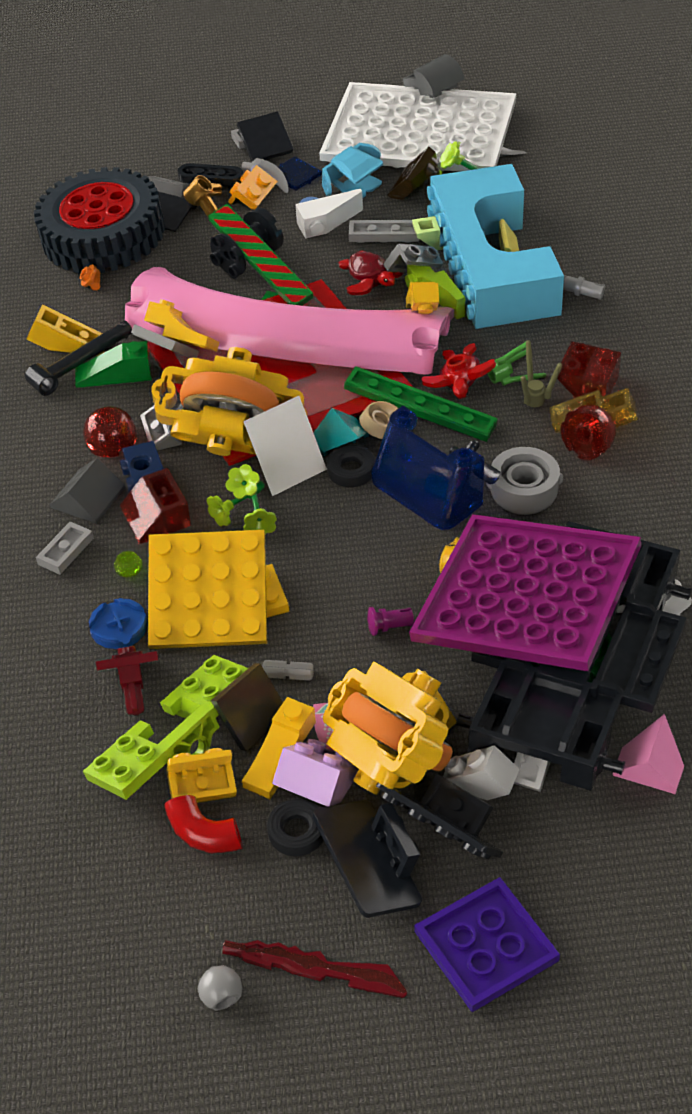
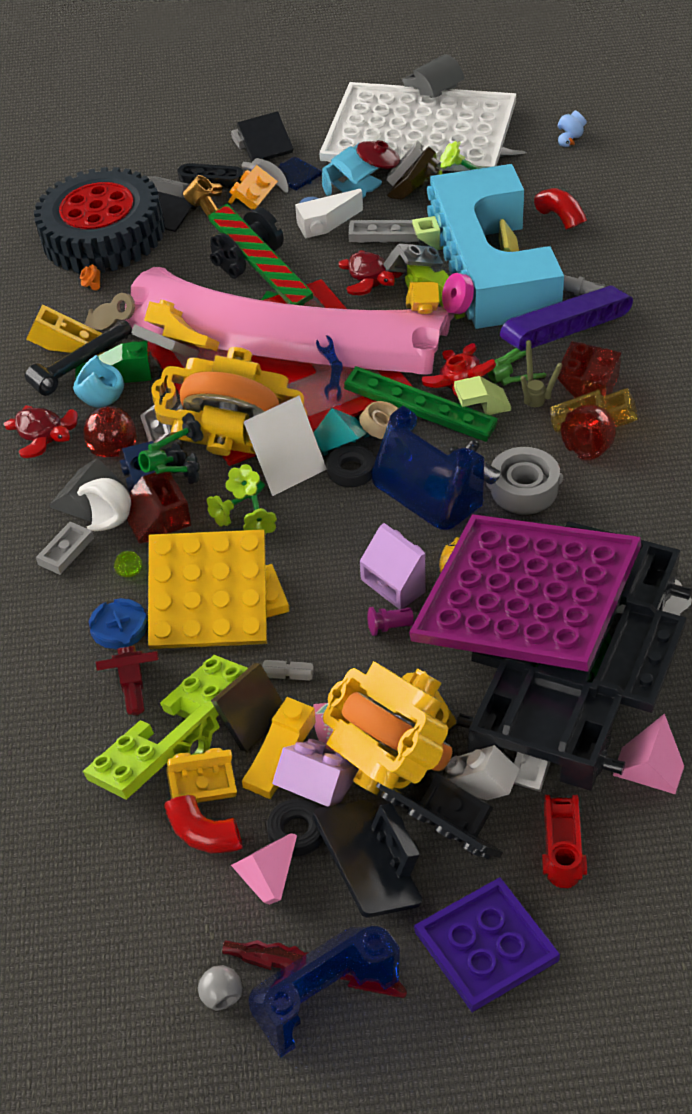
(42, 428): none -> animal
(98, 383): none -> medium azure piece
(108, 503): none -> white piece
(109, 313): none -> dark tan brick
(174, 457): none -> plant
(268, 868): none -> bright pink slope
(336, 365): none -> clear blue piece
(364, 951): none -> clear blue windscreen
(378, 154): none -> dark red dish
(394, 567): none -> lavender slope
(405, 163): none -> light grey tile
(457, 293): none -> dark pink piece
(479, 390): none -> yellowish green slope
(562, 204): none -> red cylinder
(563, 842): none -> red piece
(566, 317): none -> dark purple beam
(573, 128): none -> light blue animal

